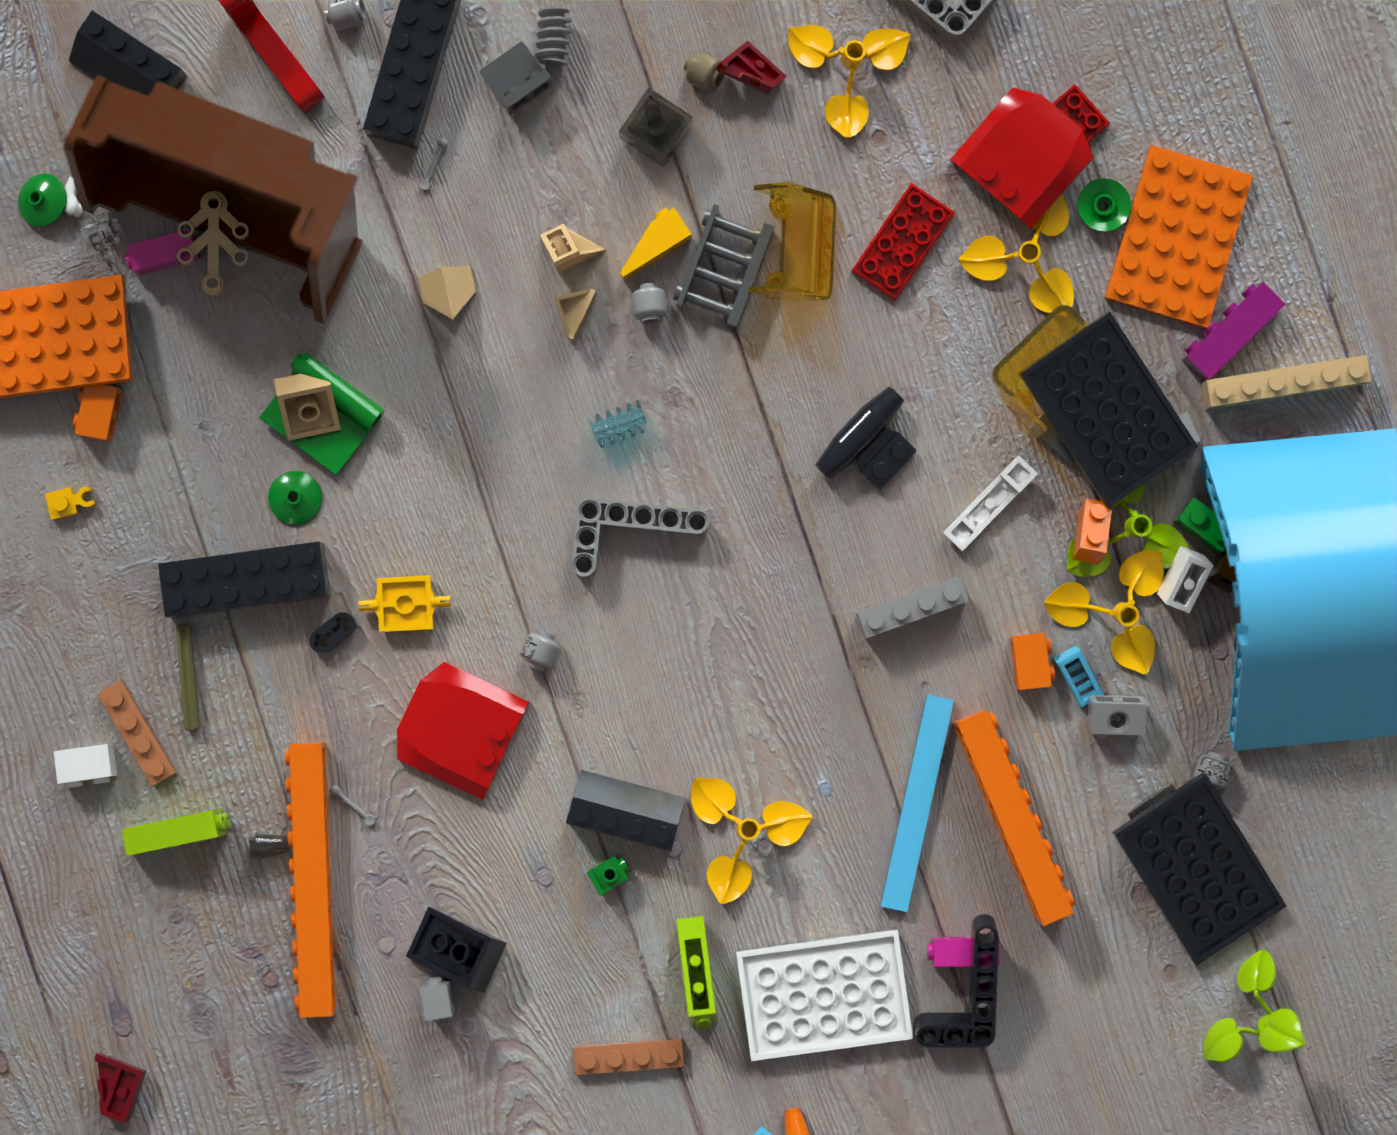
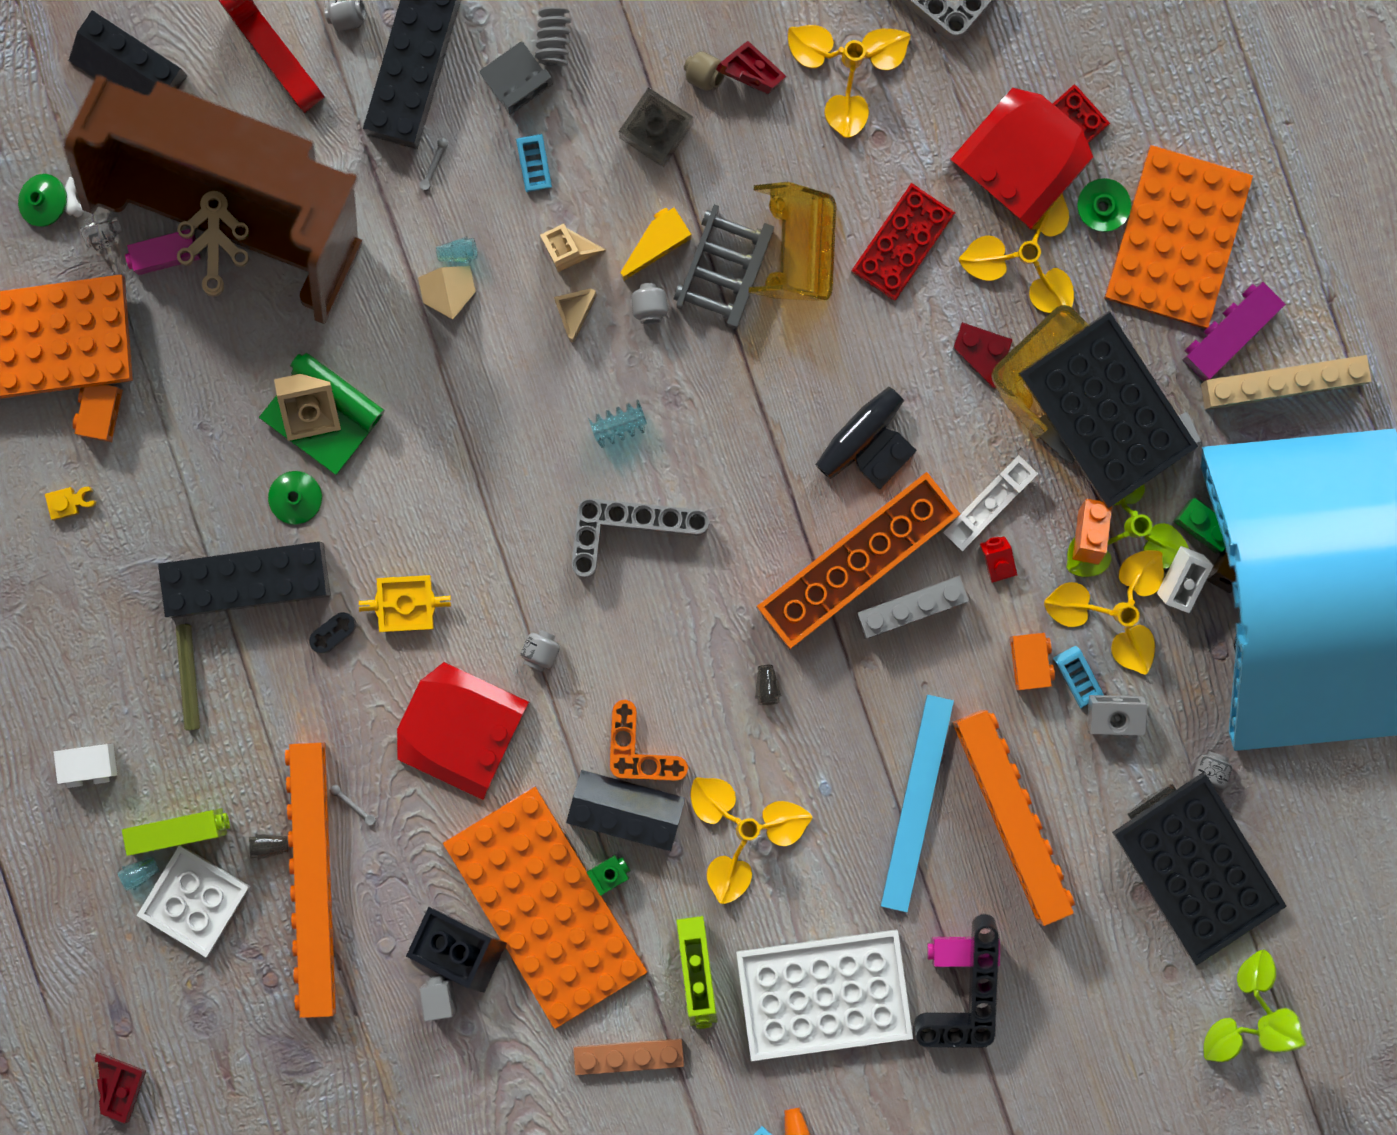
(137, 733): nougat plate -> none
(138, 873): none -> clear light blue cone
(193, 901): none -> white plate
(459, 250): none -> clear light blue cone
(524, 164): none -> medium azure slope
(545, 907): none -> orange plate
(628, 751): none -> orange beam
(767, 686): none -> clear smoke cone
(858, 560): none -> orange brick
(981, 349): none -> dark red wing
(999, 558): none -> red bracket

